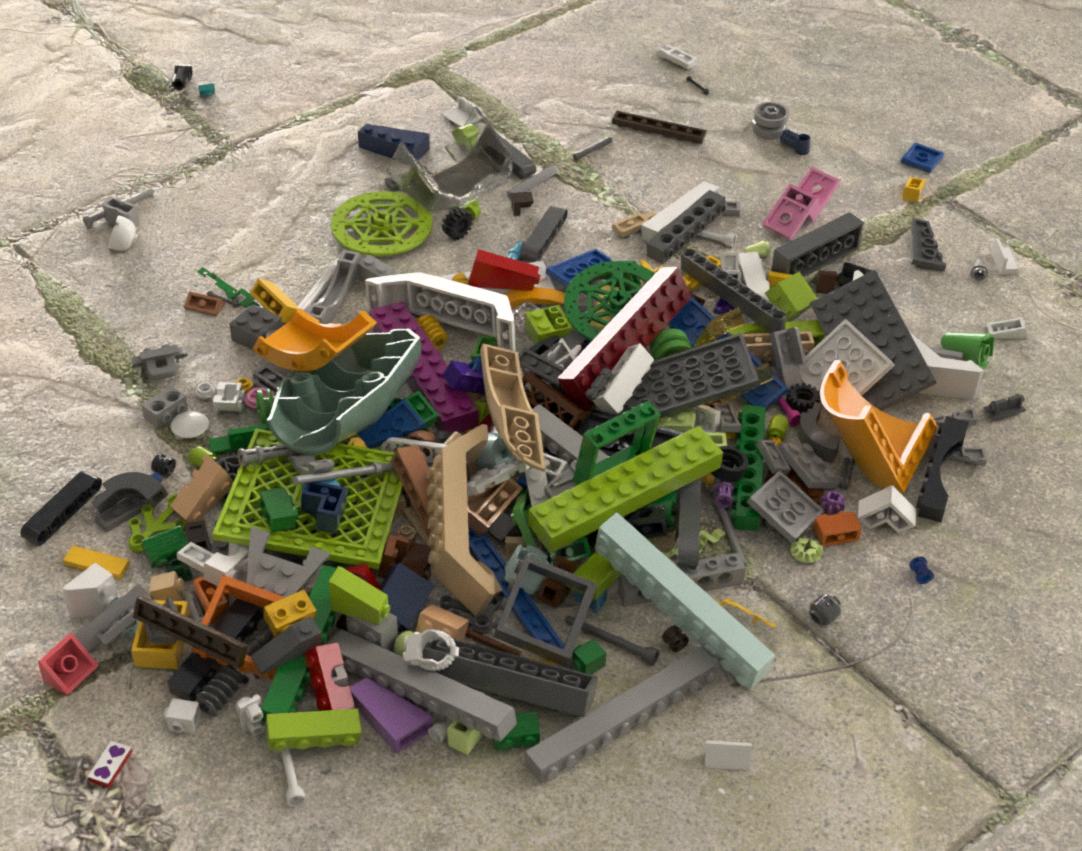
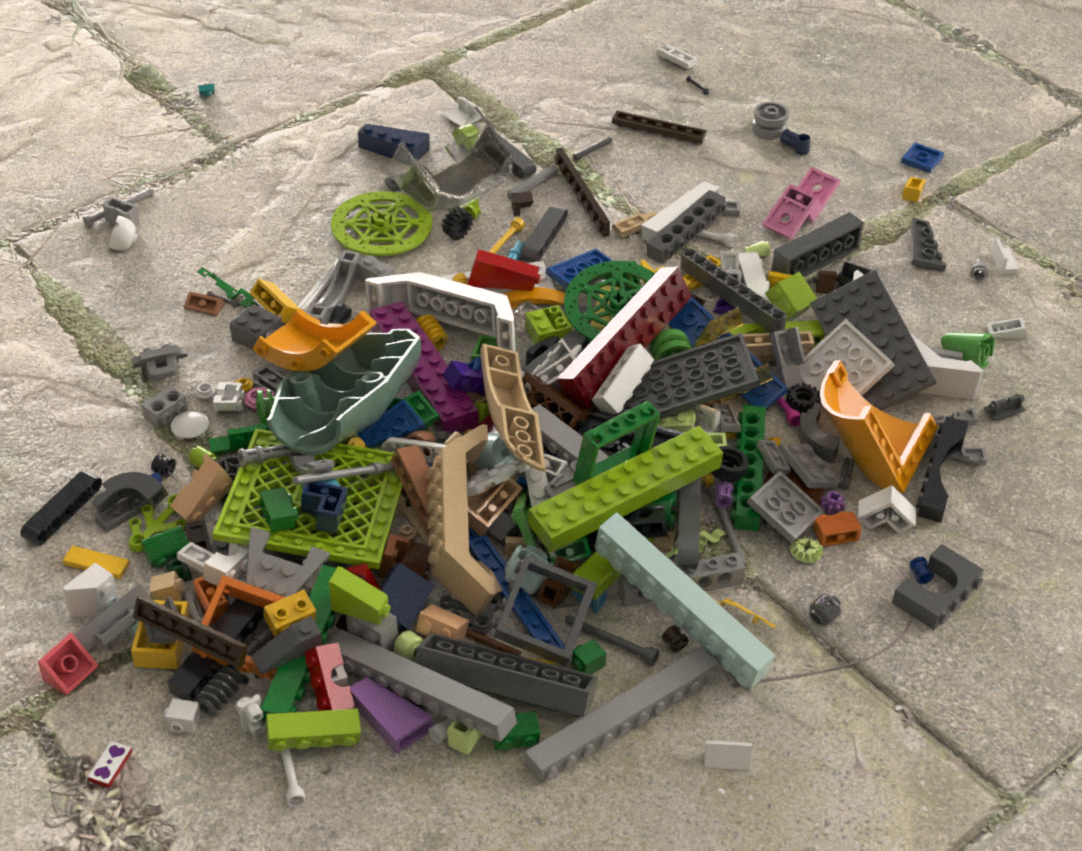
(181, 76): black piece -> none
(341, 314): none -> black cone
(414, 646): white piece -> none
(516, 225): none -> yellow piece
(540, 366): dark grey tile -> none
(582, 191): none -> dark brown plate
(598, 384): dark grey axle -> none
(778, 427): lime brick -> none
(935, 607): none -> dark grey arch

